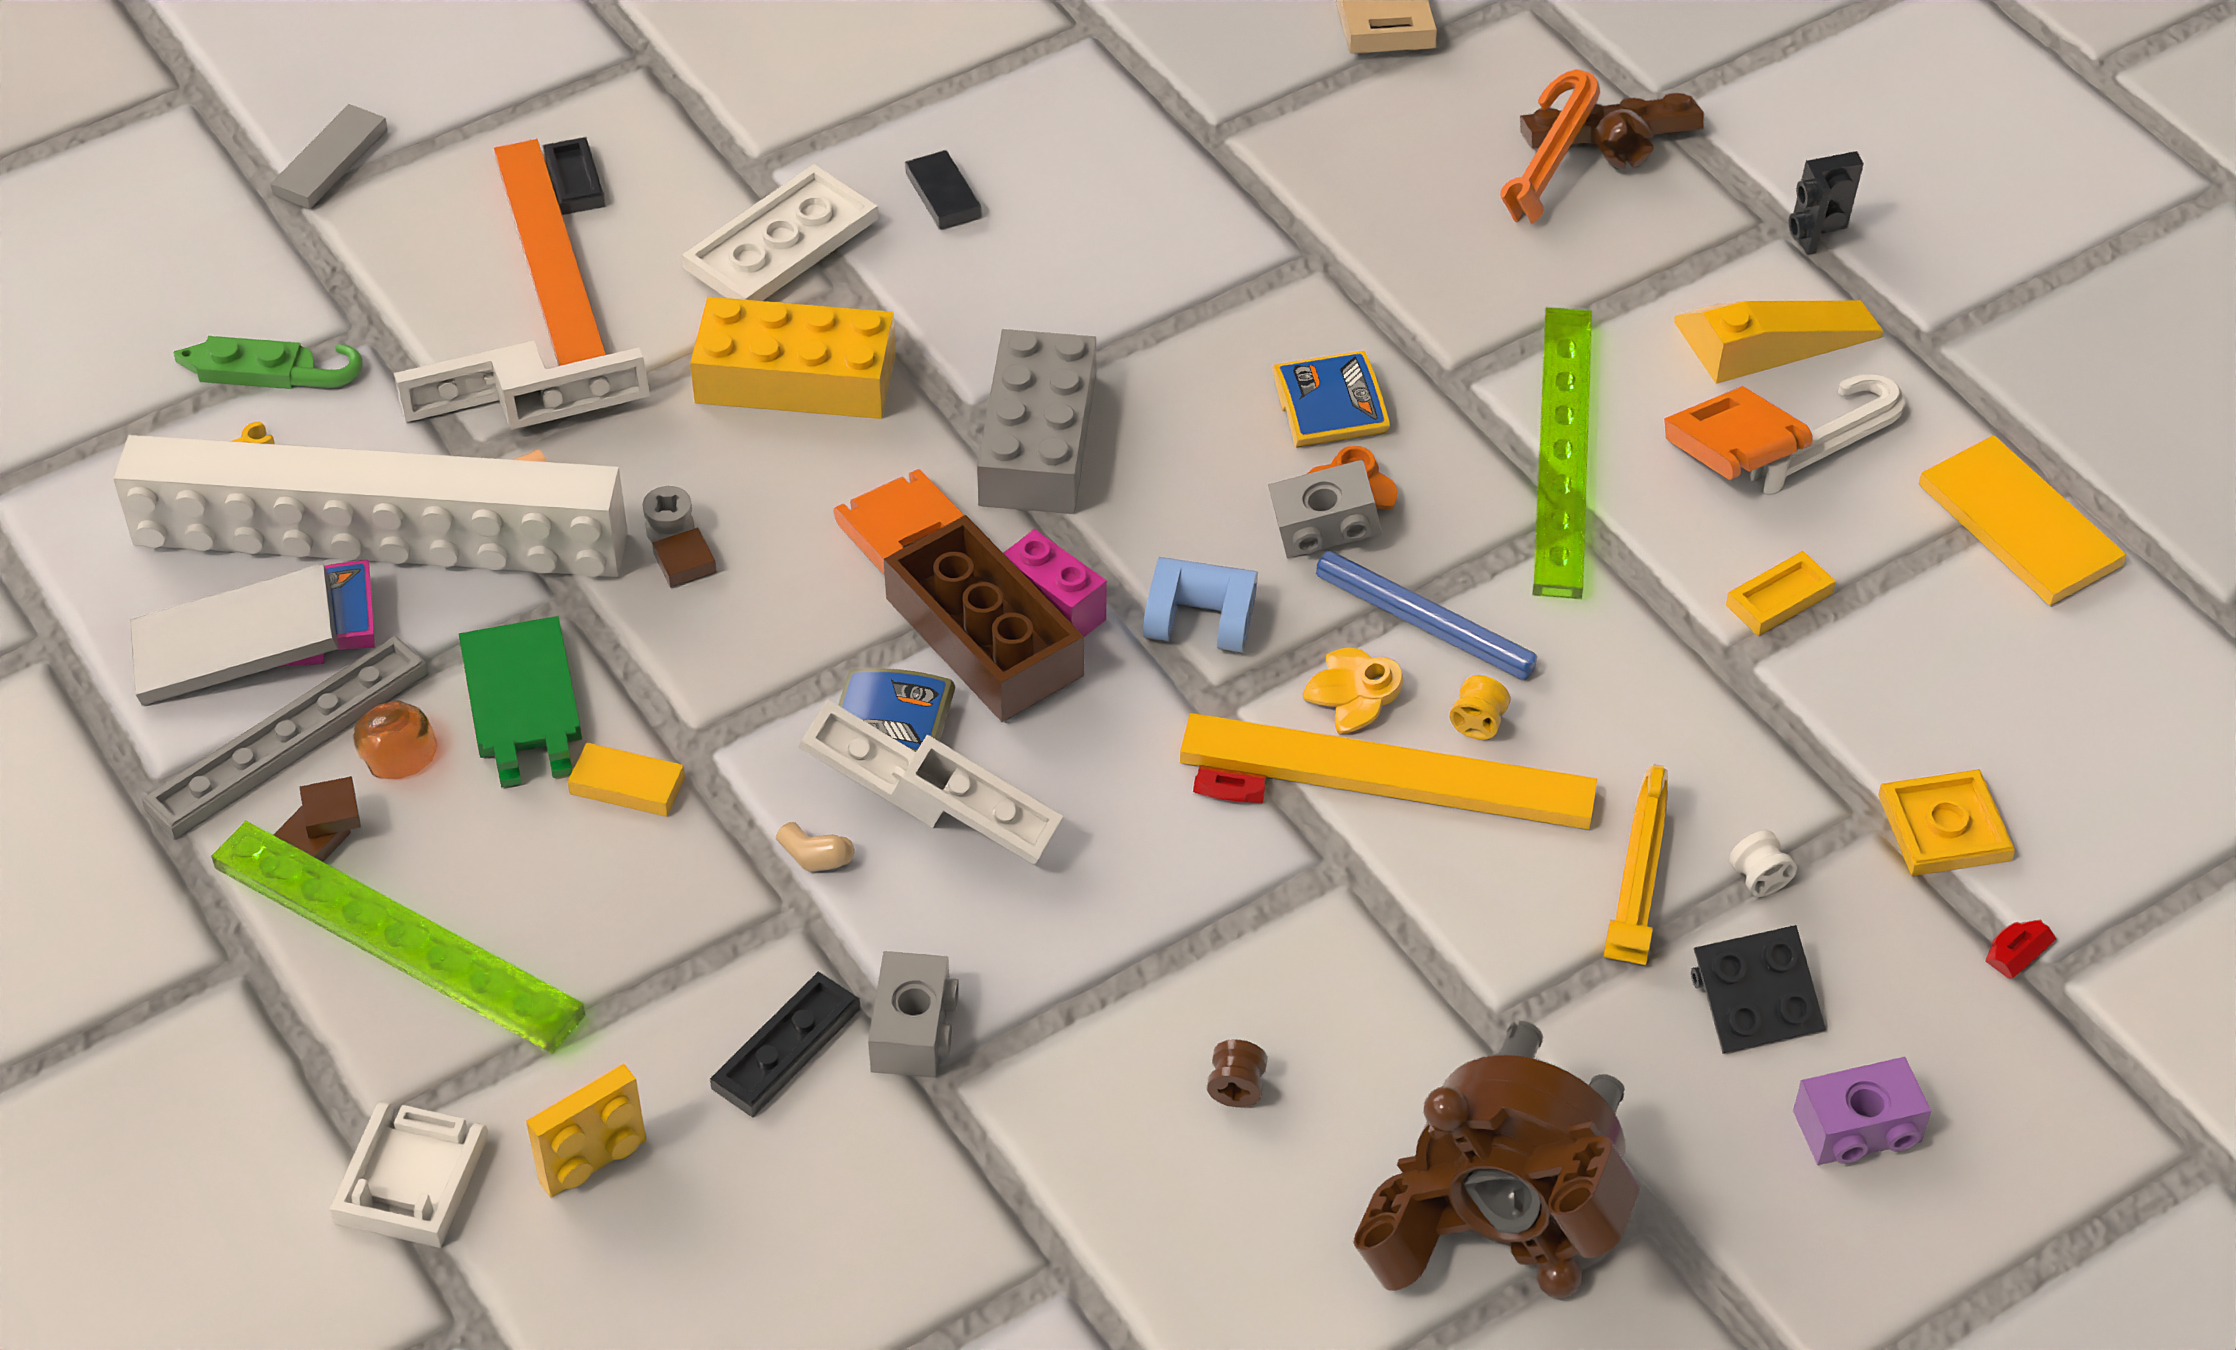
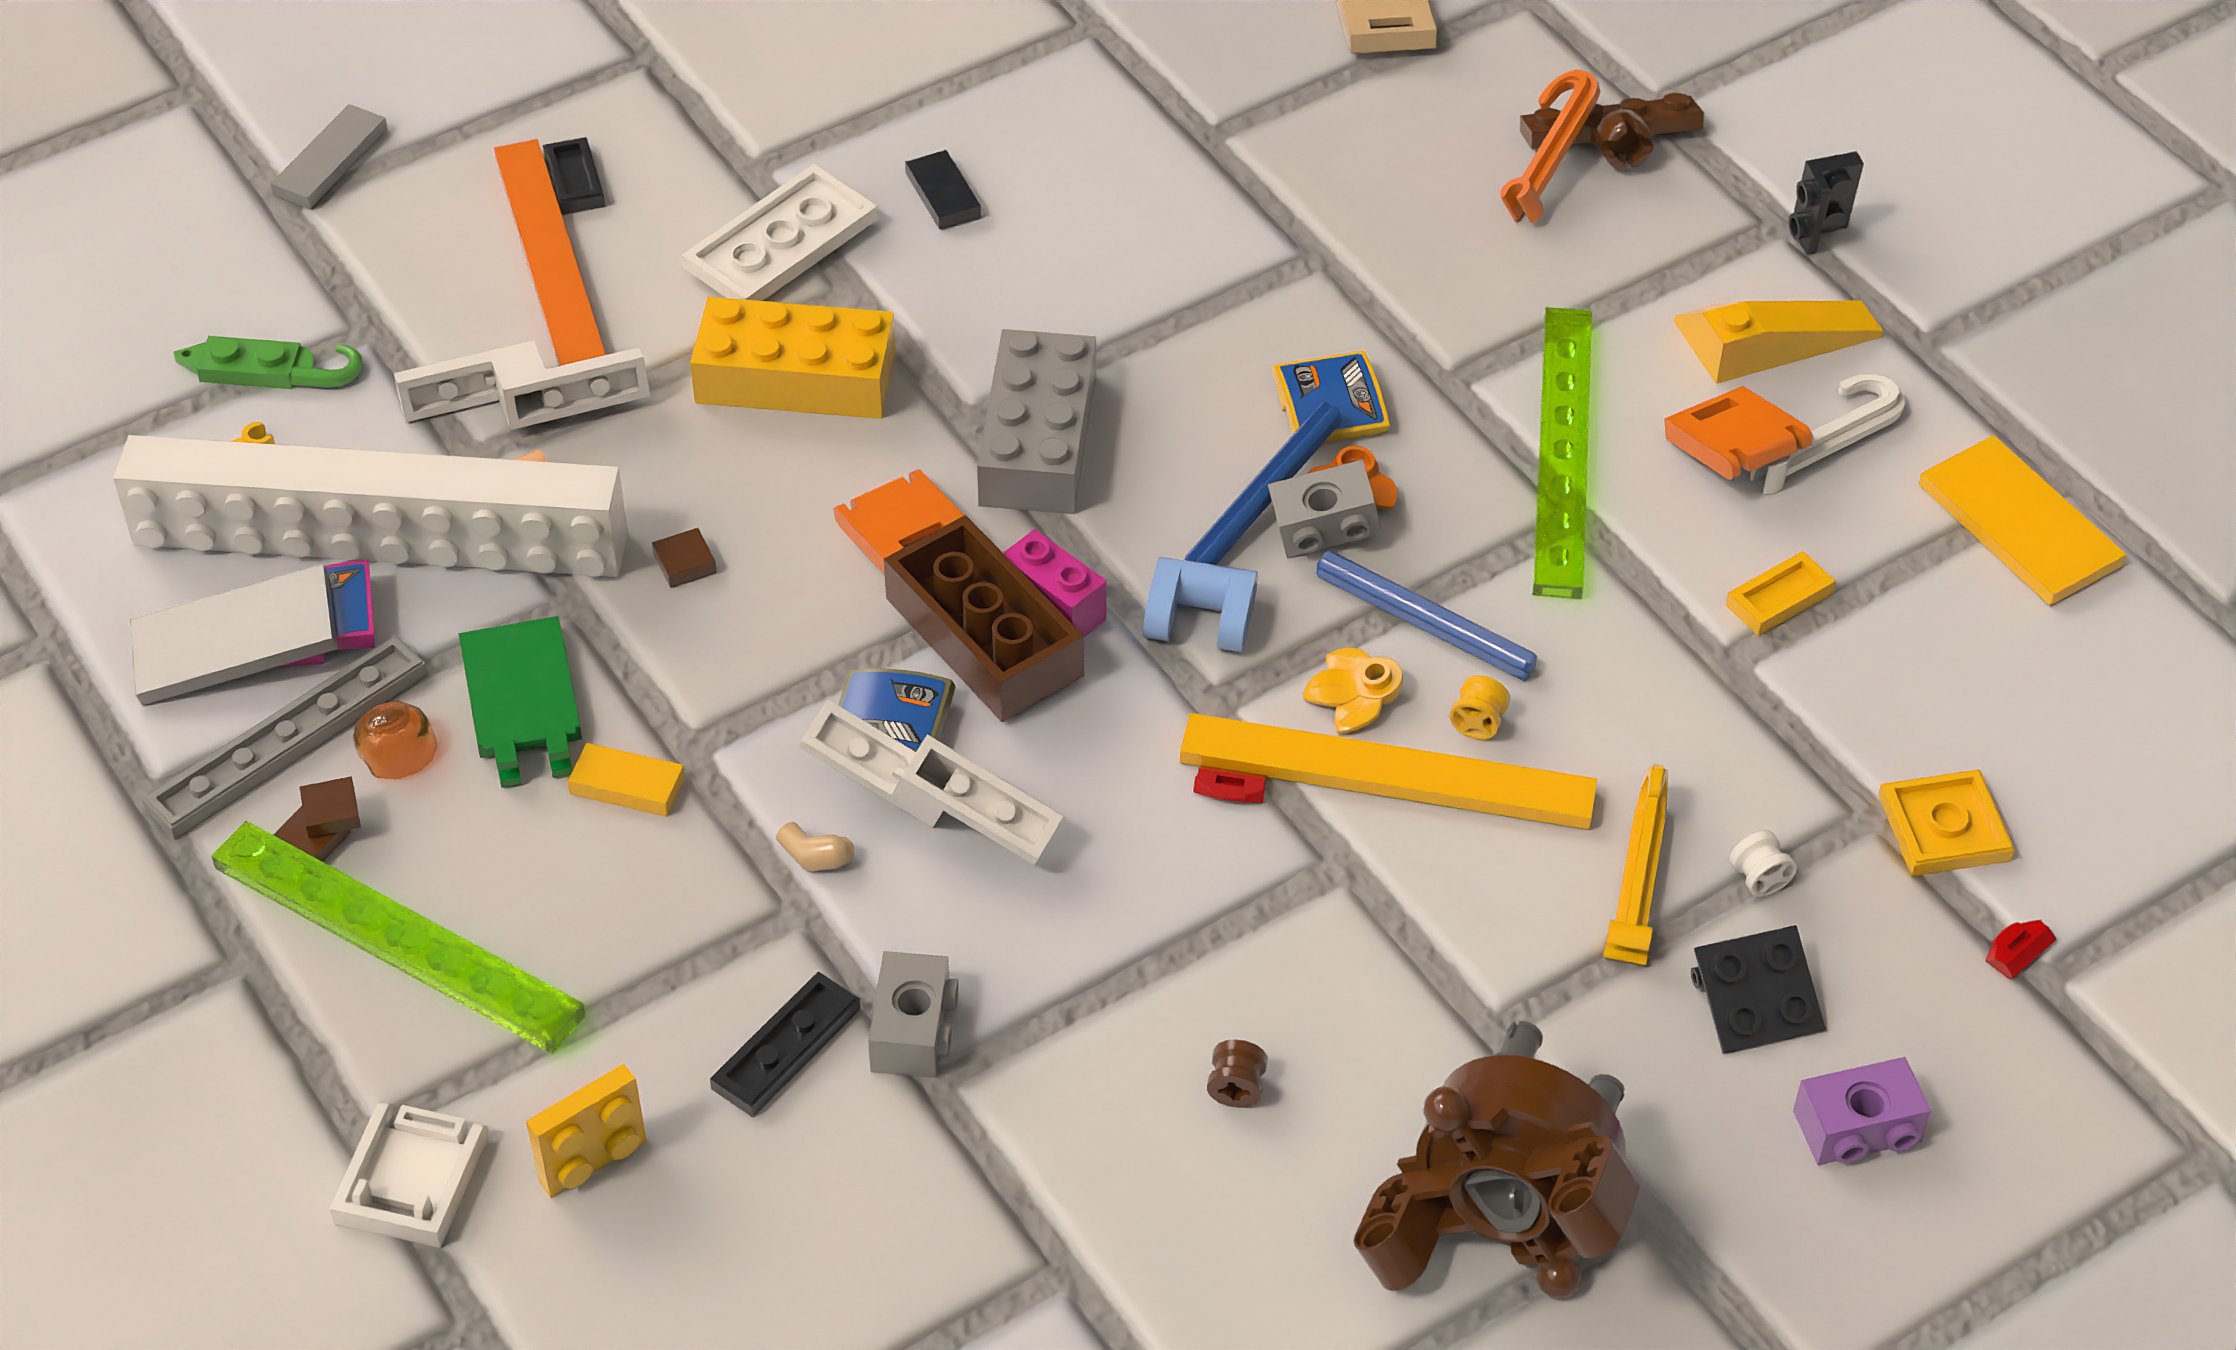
(667, 512): light grey wheel -> none
(1256, 495): none -> blue axle

